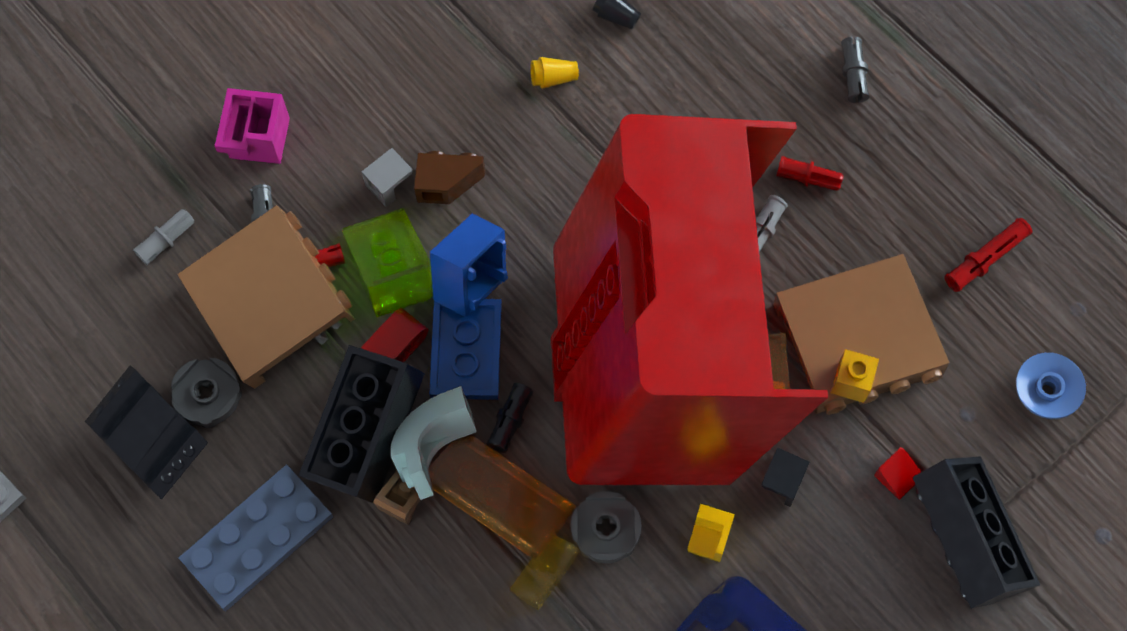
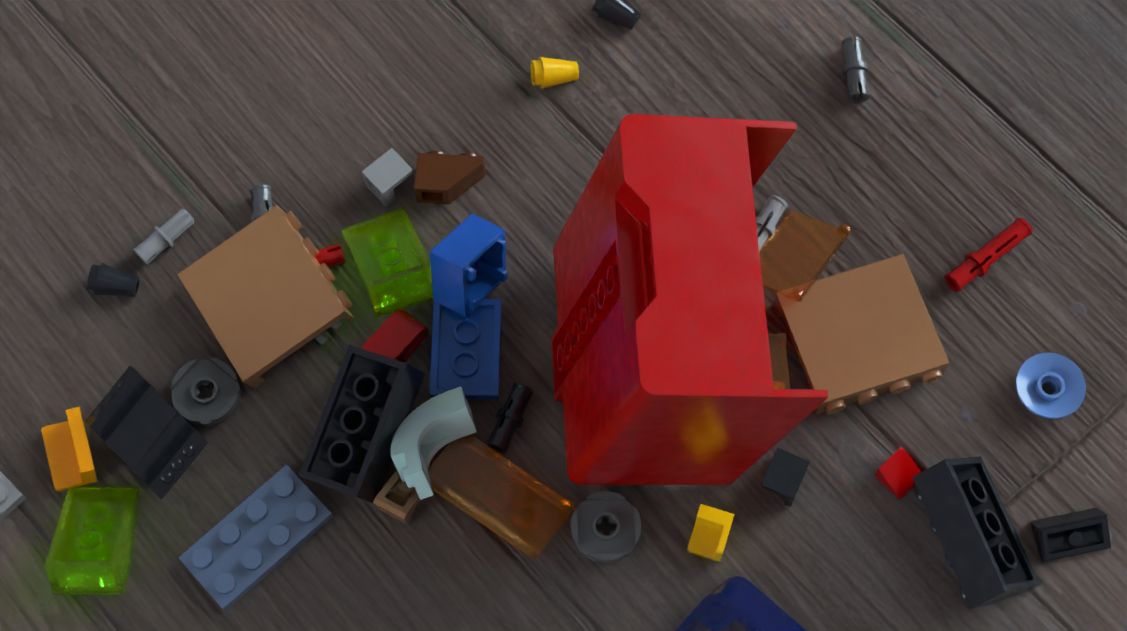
(69, 452): none -> light orange panel
(93, 541): none -> clear neon green slope
(111, 281): none -> black cone
(253, 126): dark pink plate -> none
(545, 572): clear yellow slope -> none
(799, 254): none -> clear orange piece
(809, 174): red axle -> none
(854, 376): yellow brick -> none
(1071, 534): none -> black slope

